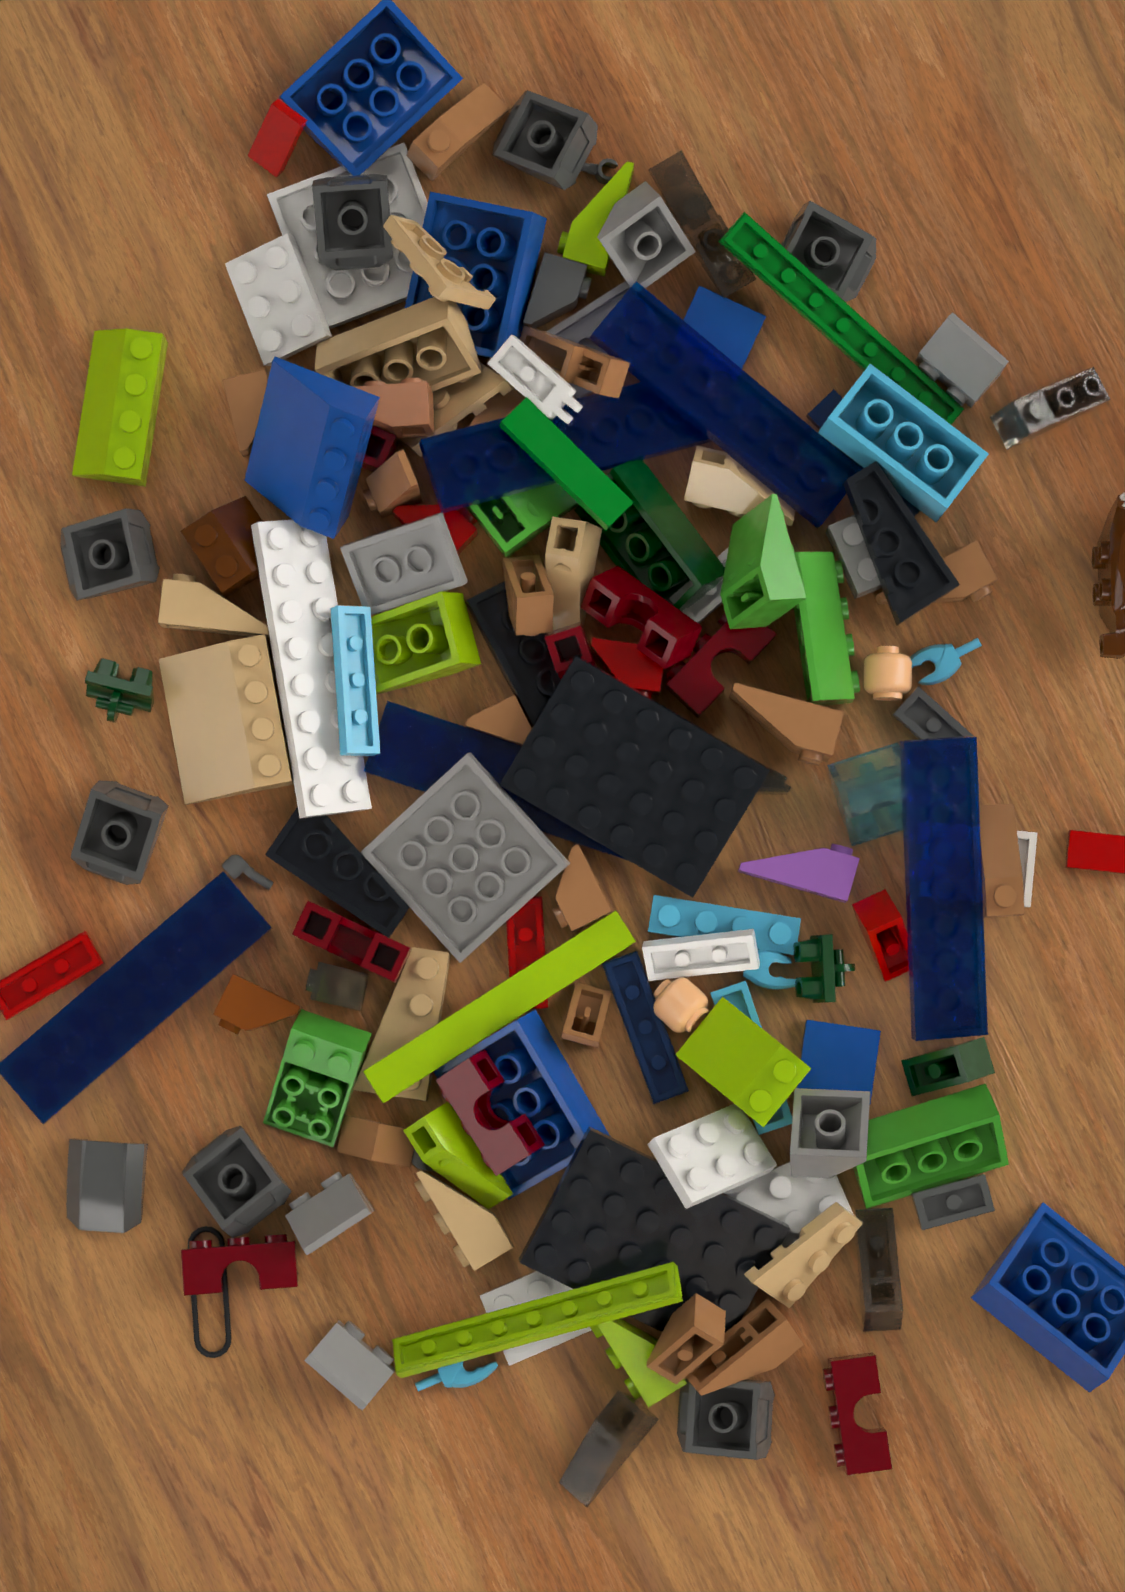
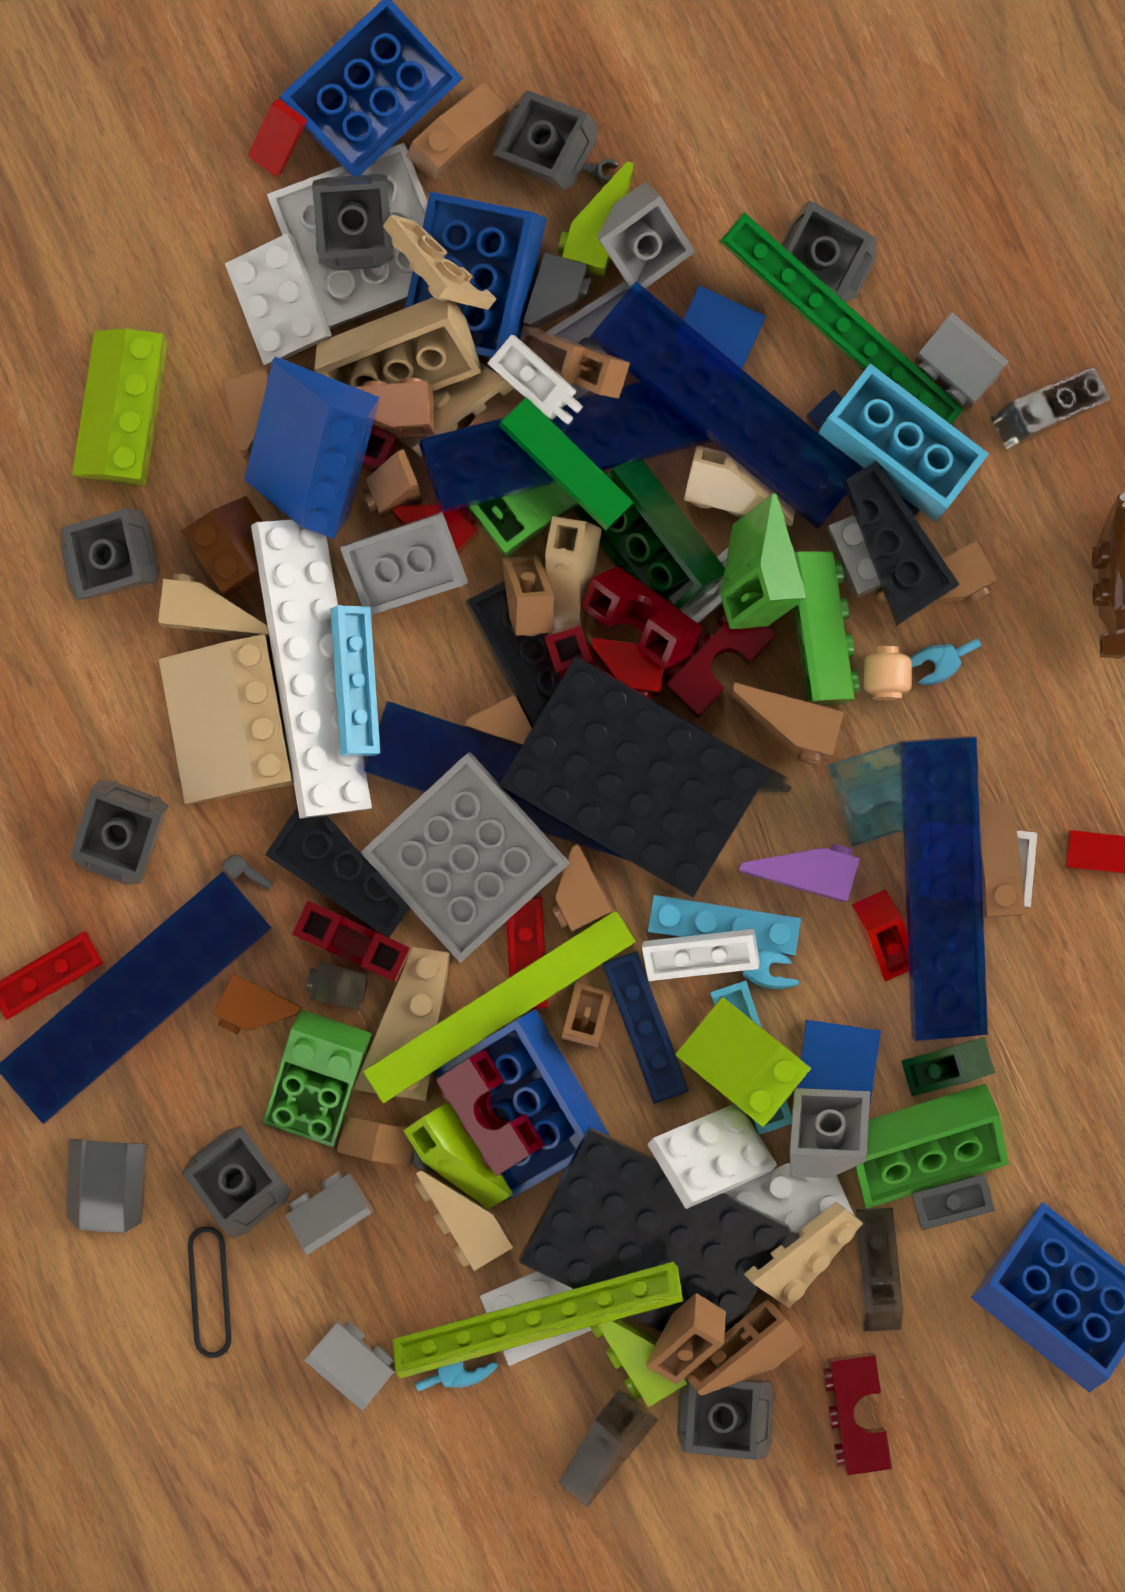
(119, 694): dark green hips -> none
(205, 1264): dark red arch -> none
(423, 641): lime slope -> none
(680, 1005): light nougat head -> none
(699, 223): clear smoke slope -> none
(826, 967): dark green hips -> none
(927, 718): dark grey plate -> none

